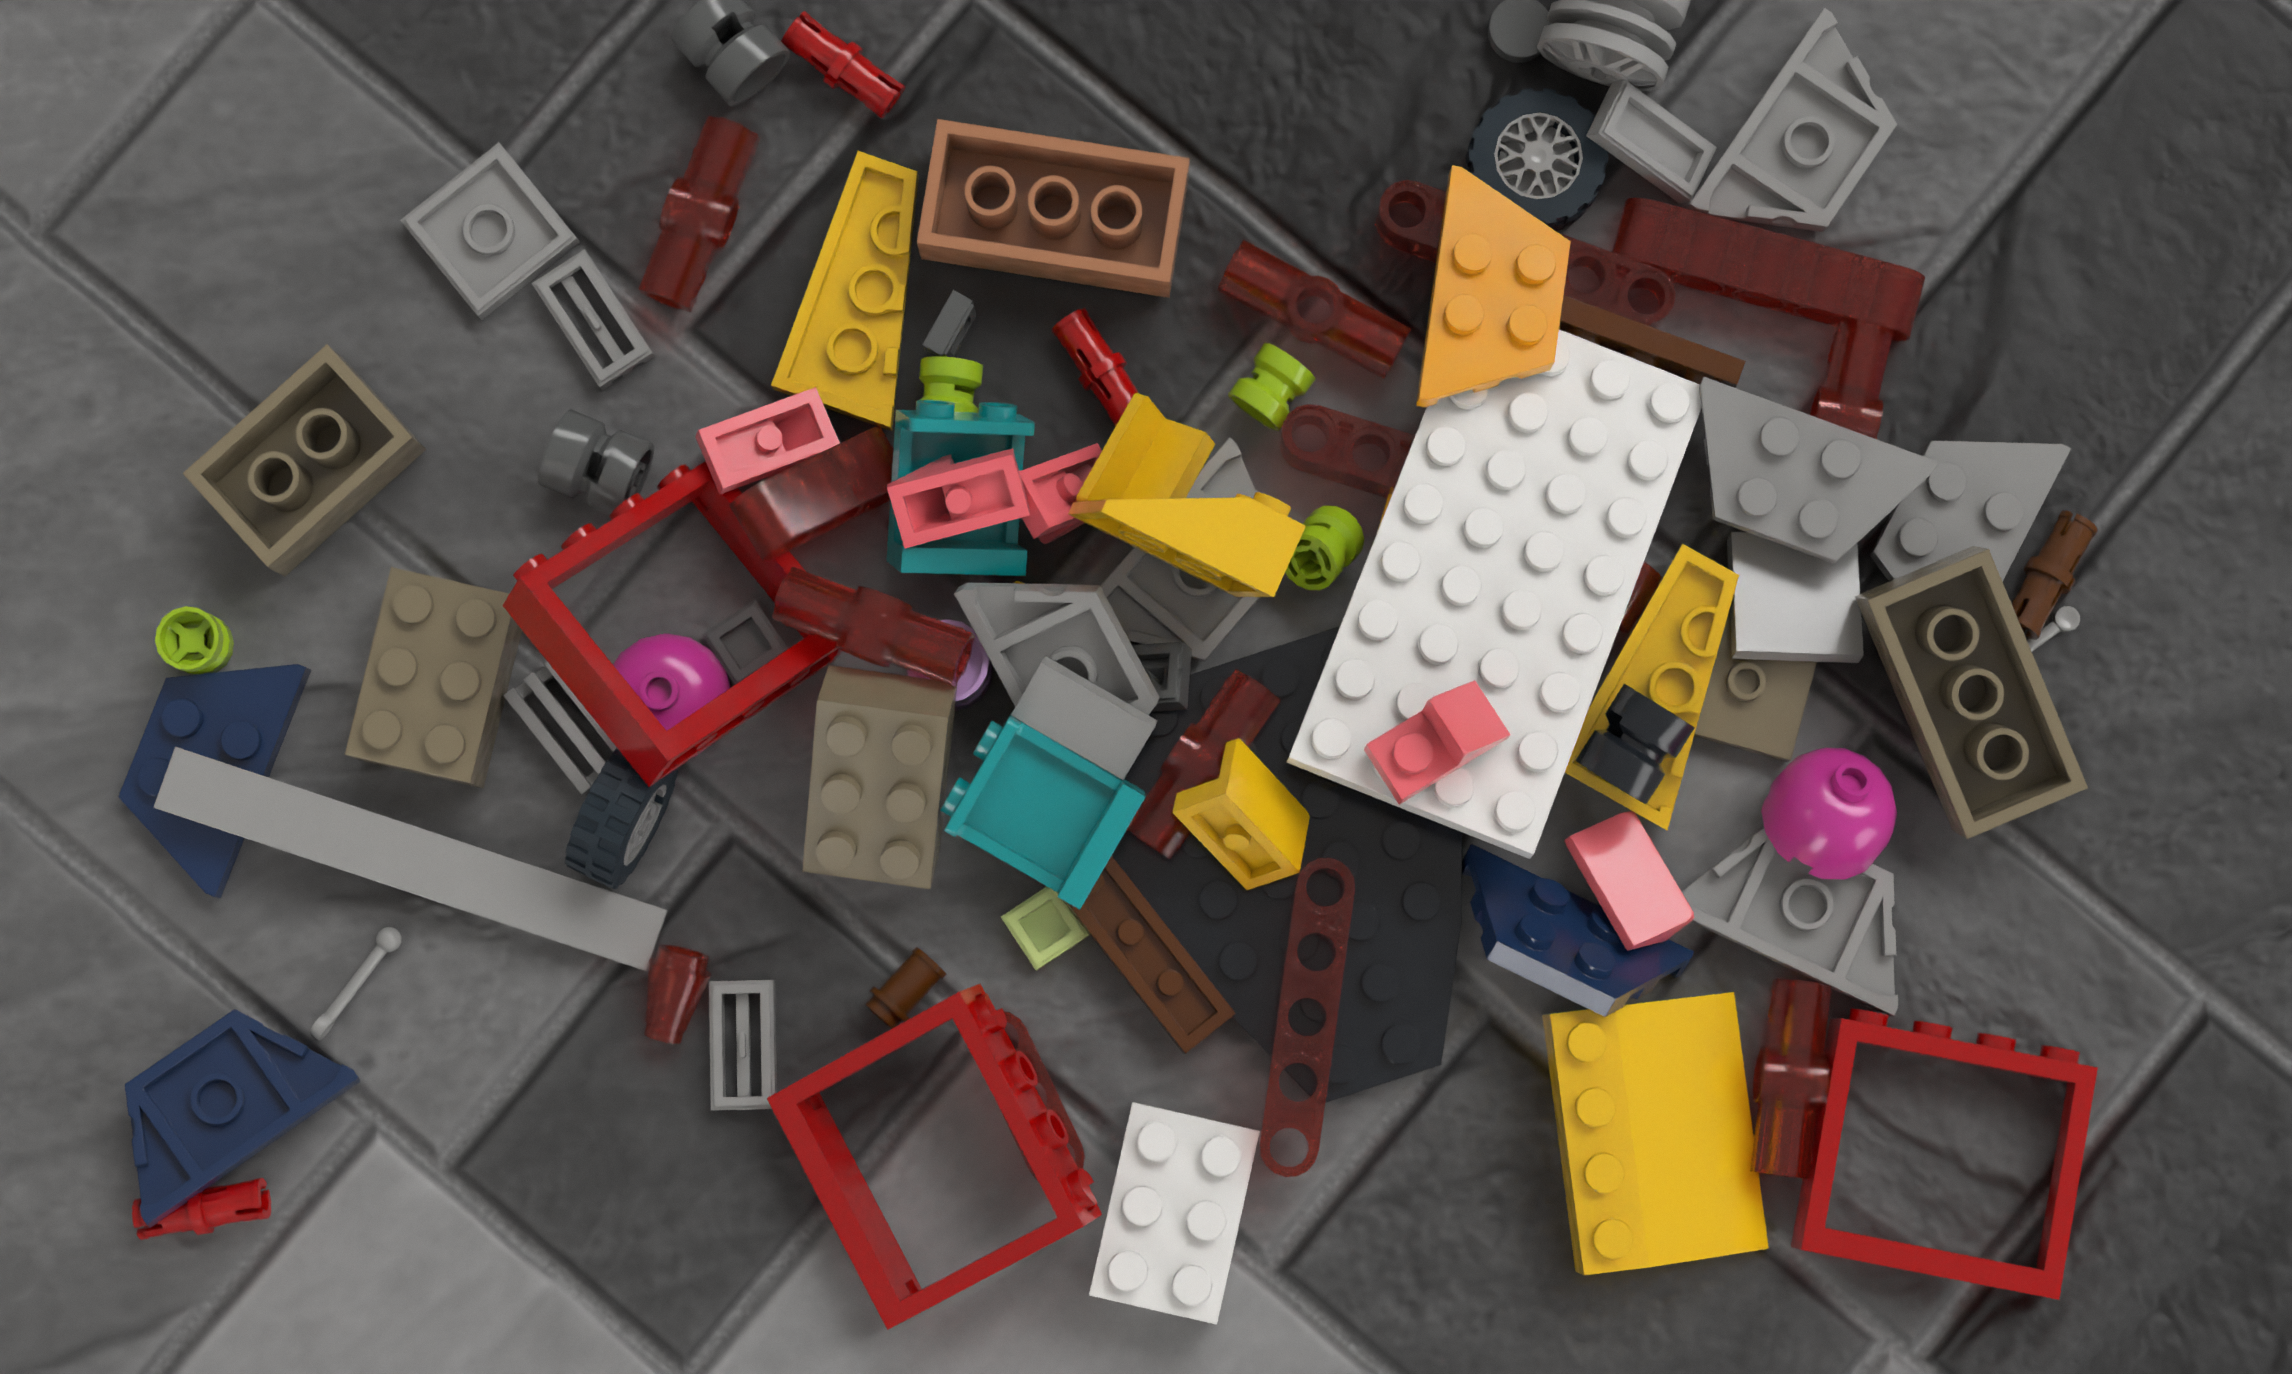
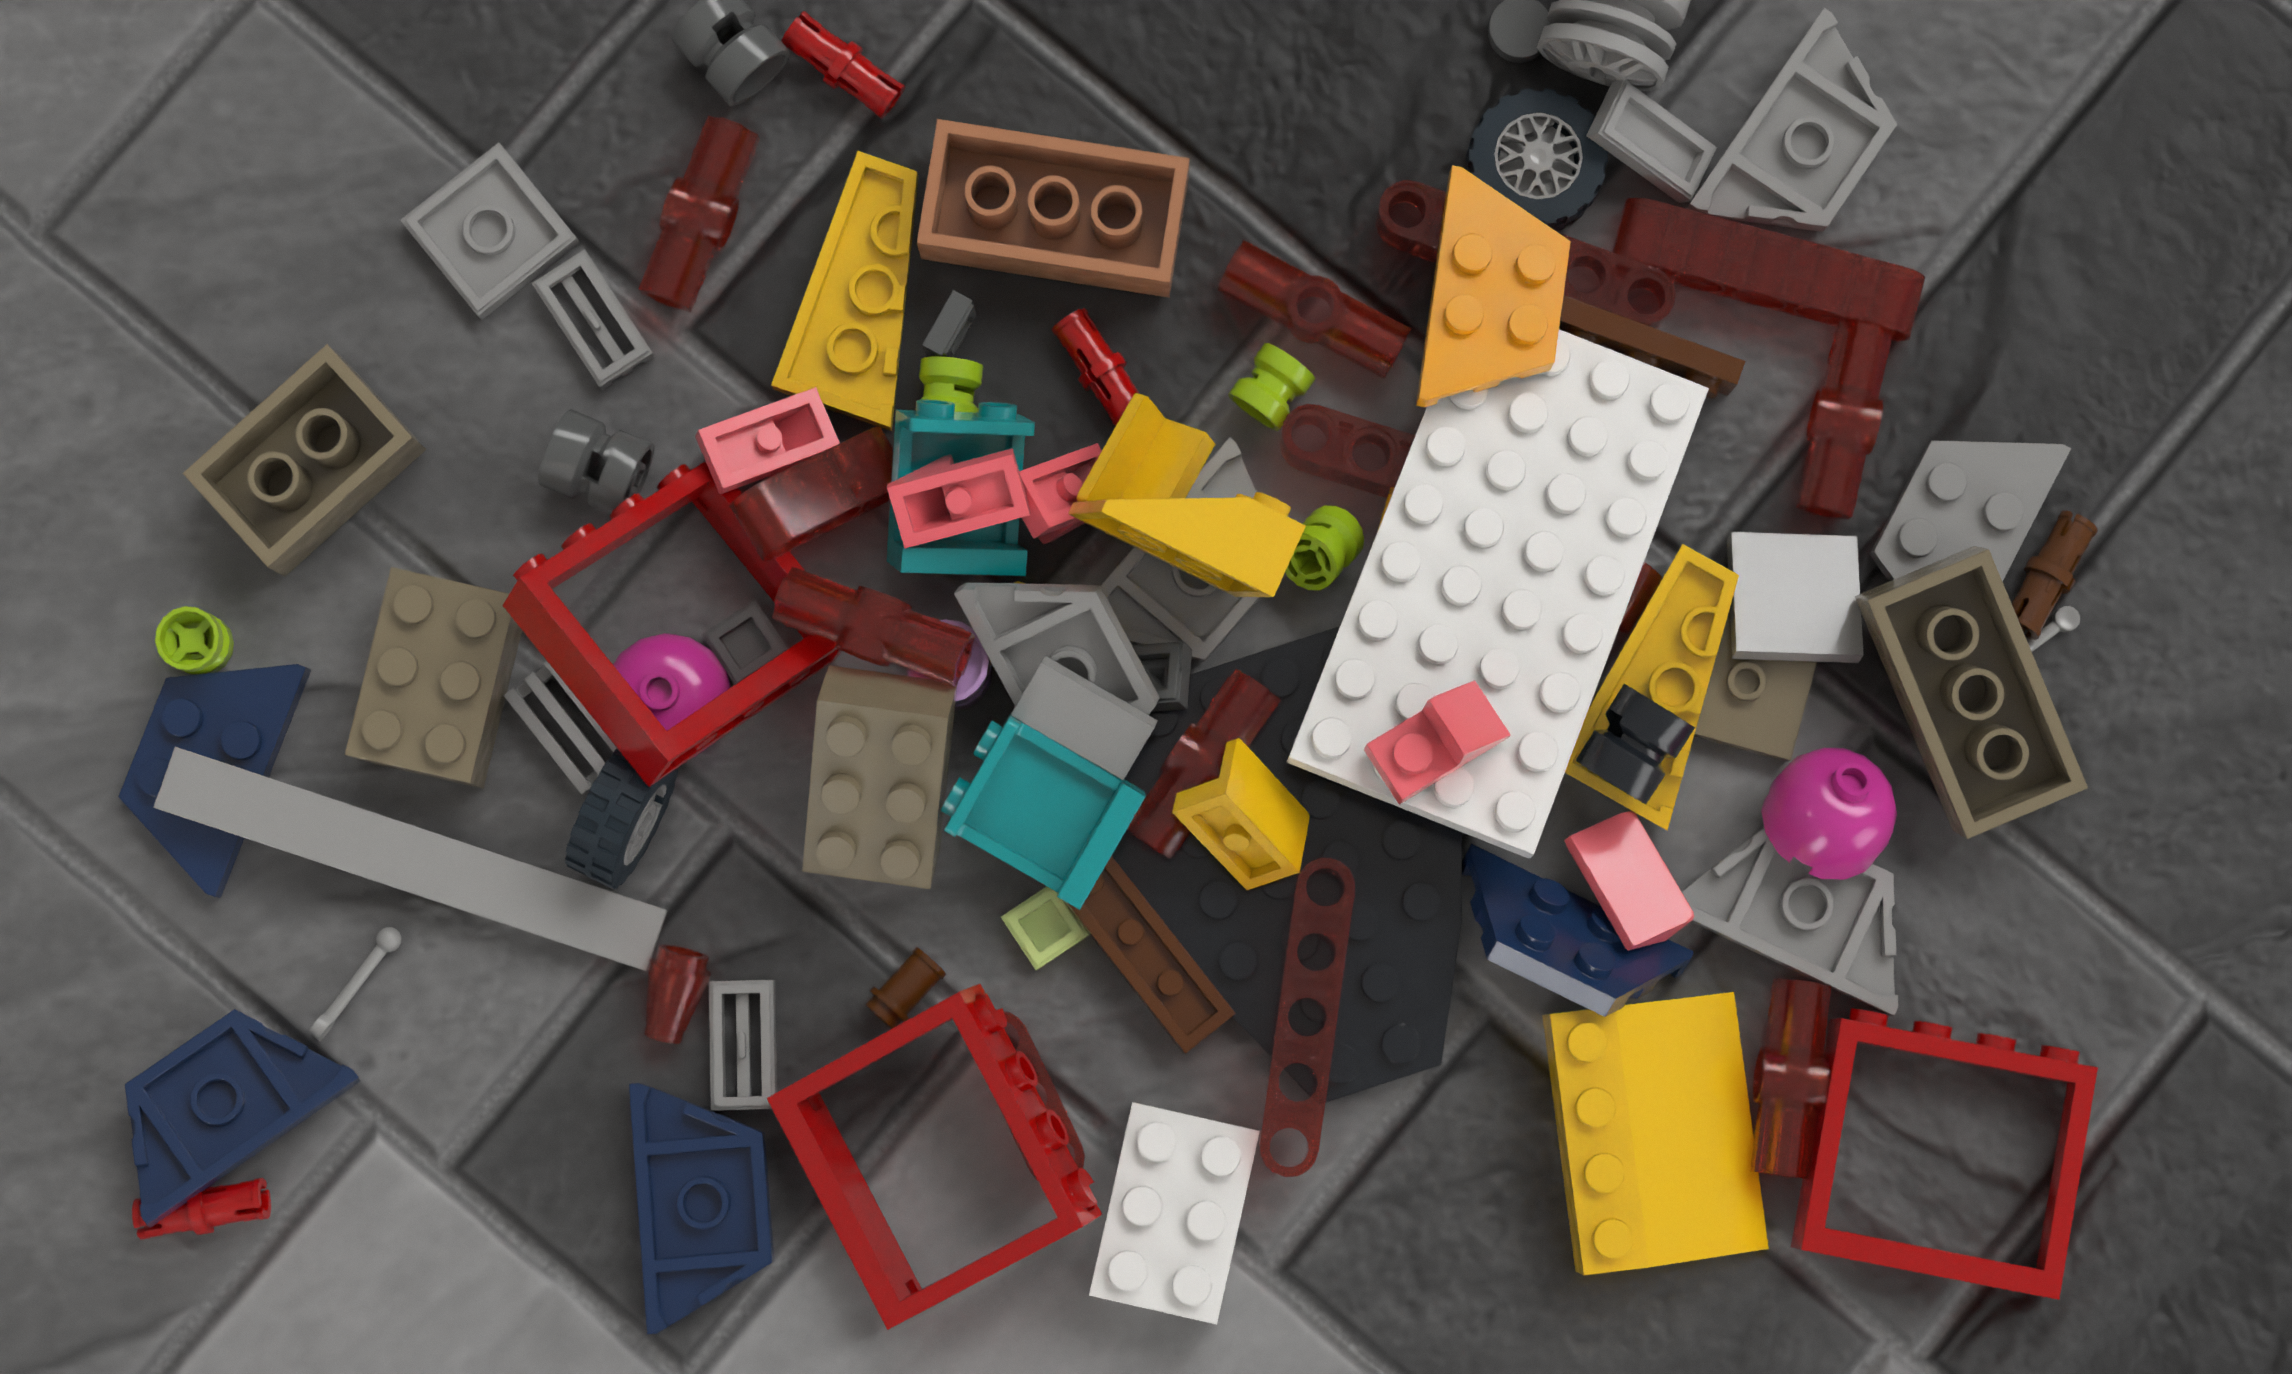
(697, 1202): none -> dark blue wing
(1799, 474): light grey wing -> none

